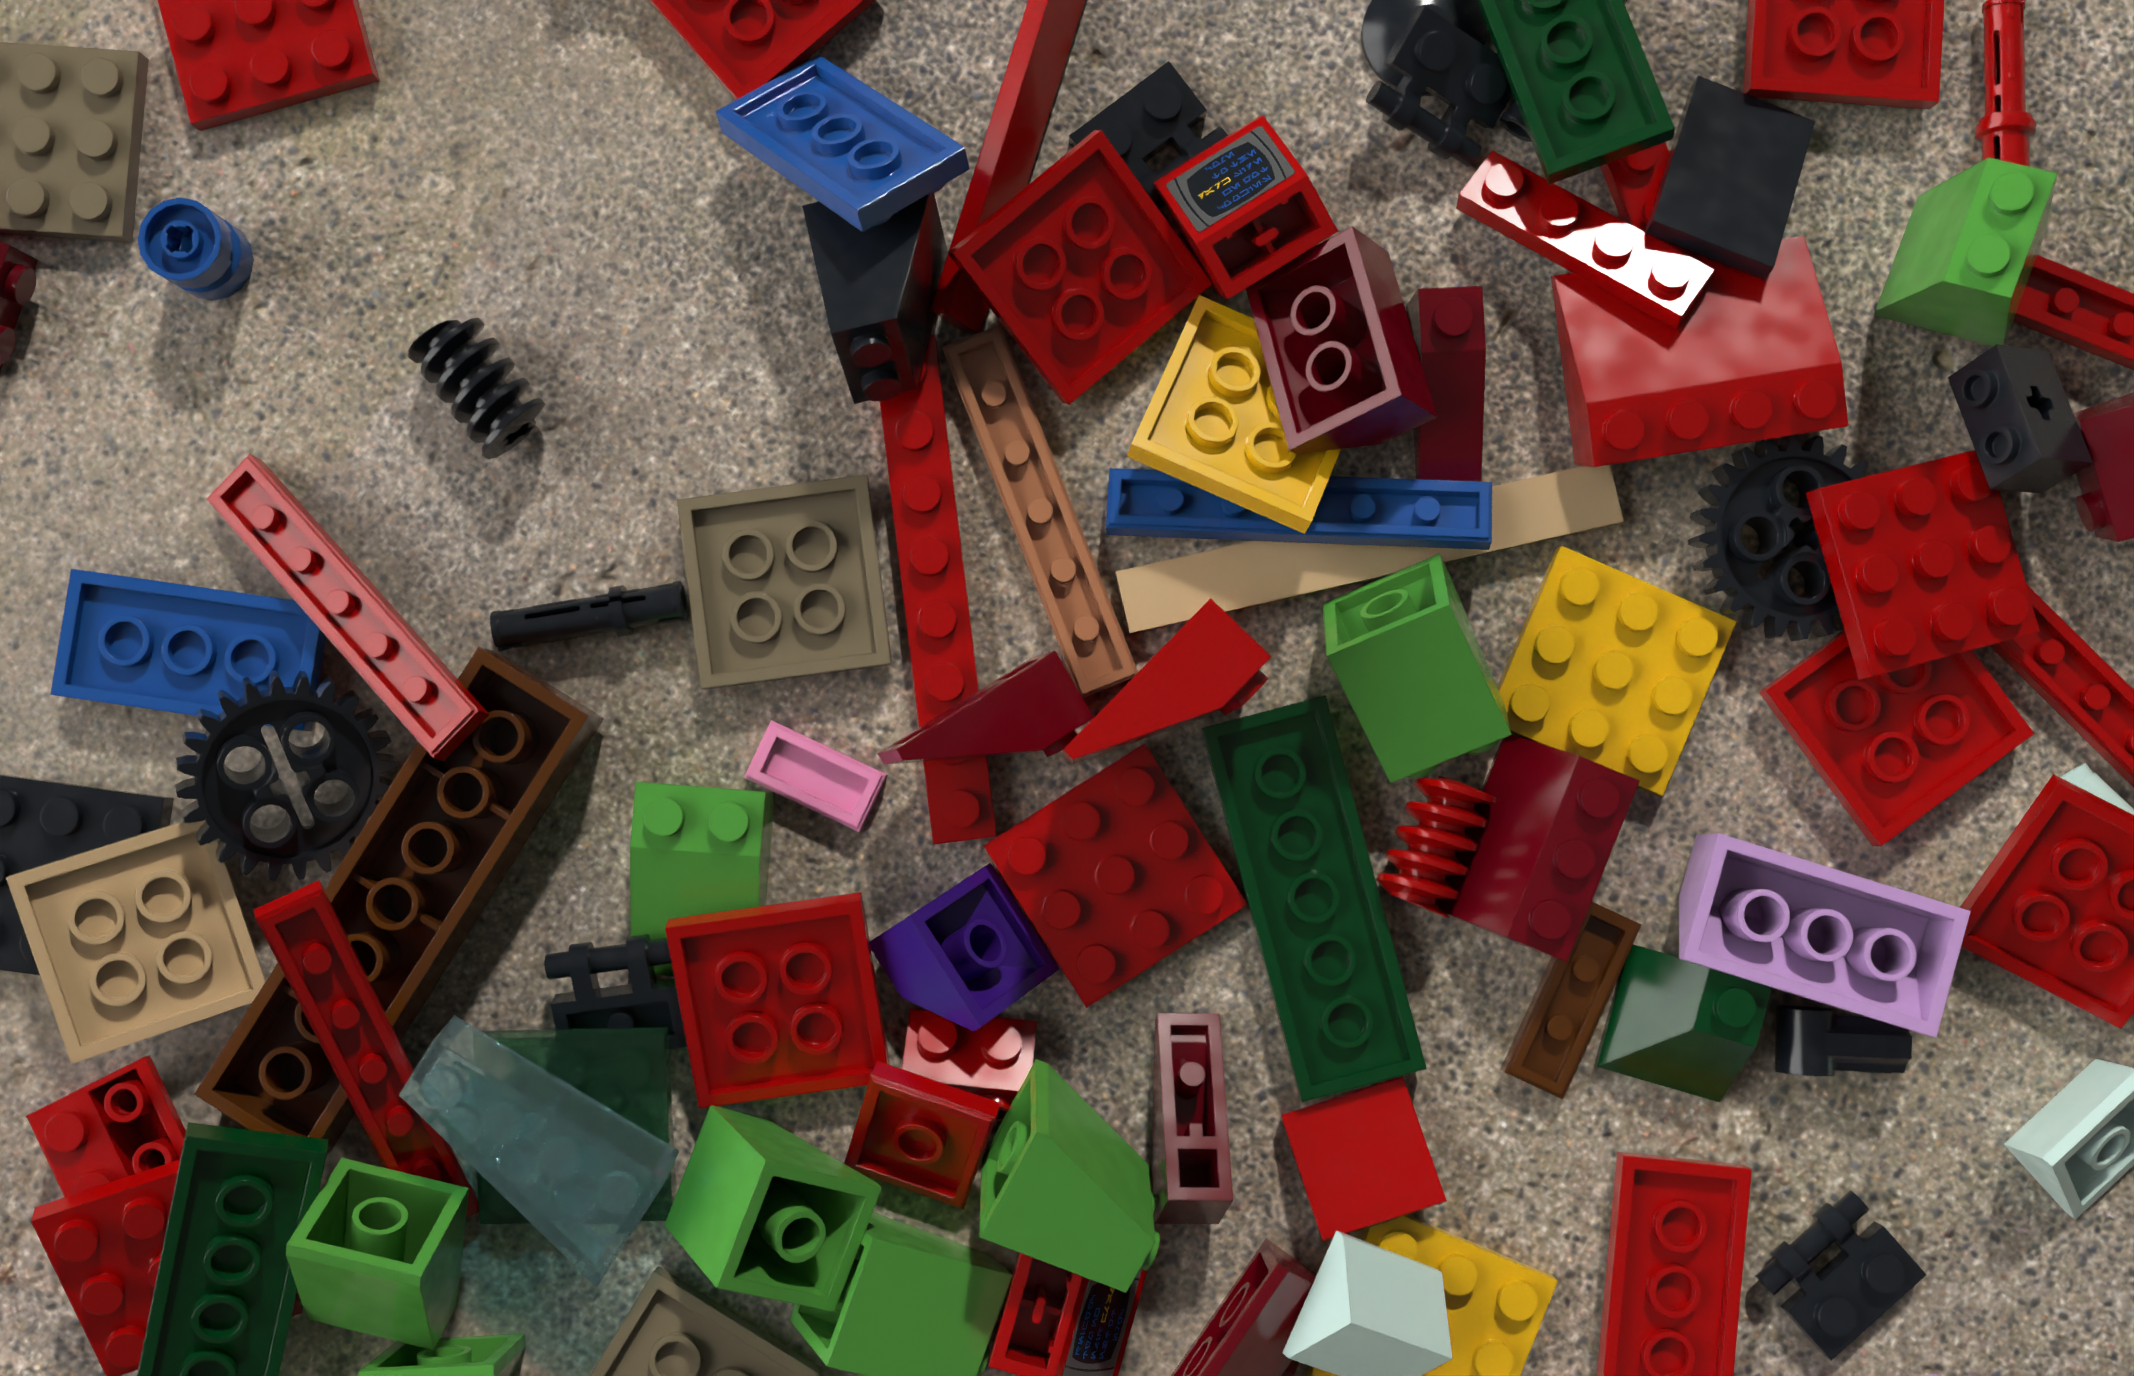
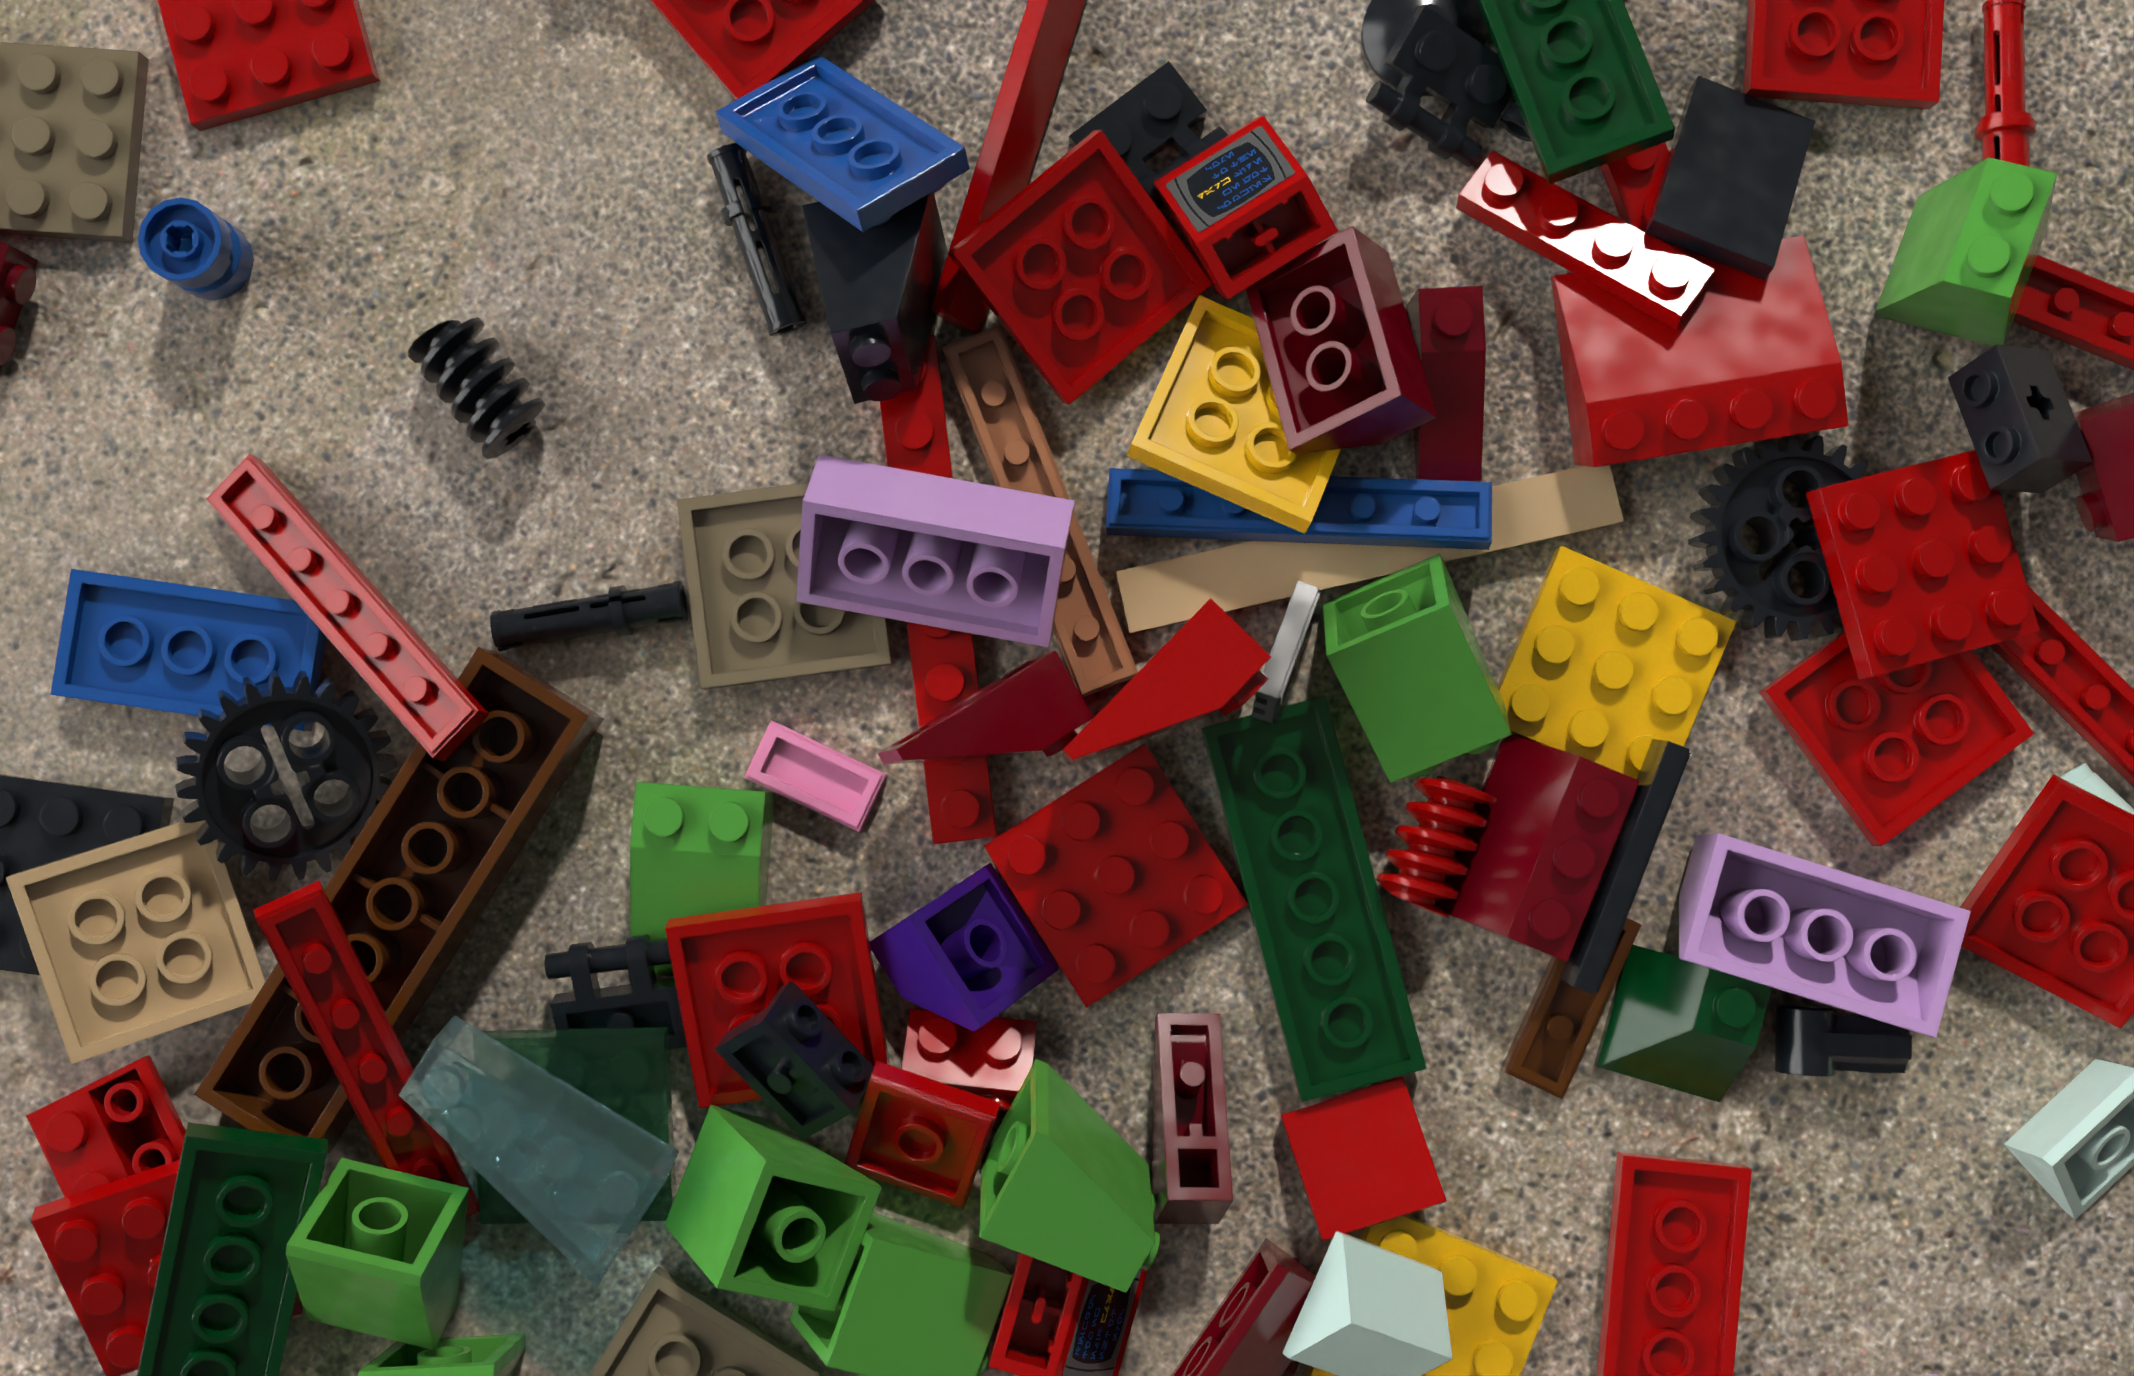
(734, 171): none -> black pin
(798, 1062): none -> black bracket
(932, 550): none -> lavender slope
(1286, 651): none -> tile
(1626, 866): none -> black tile
(1850, 1288): black plate -> none

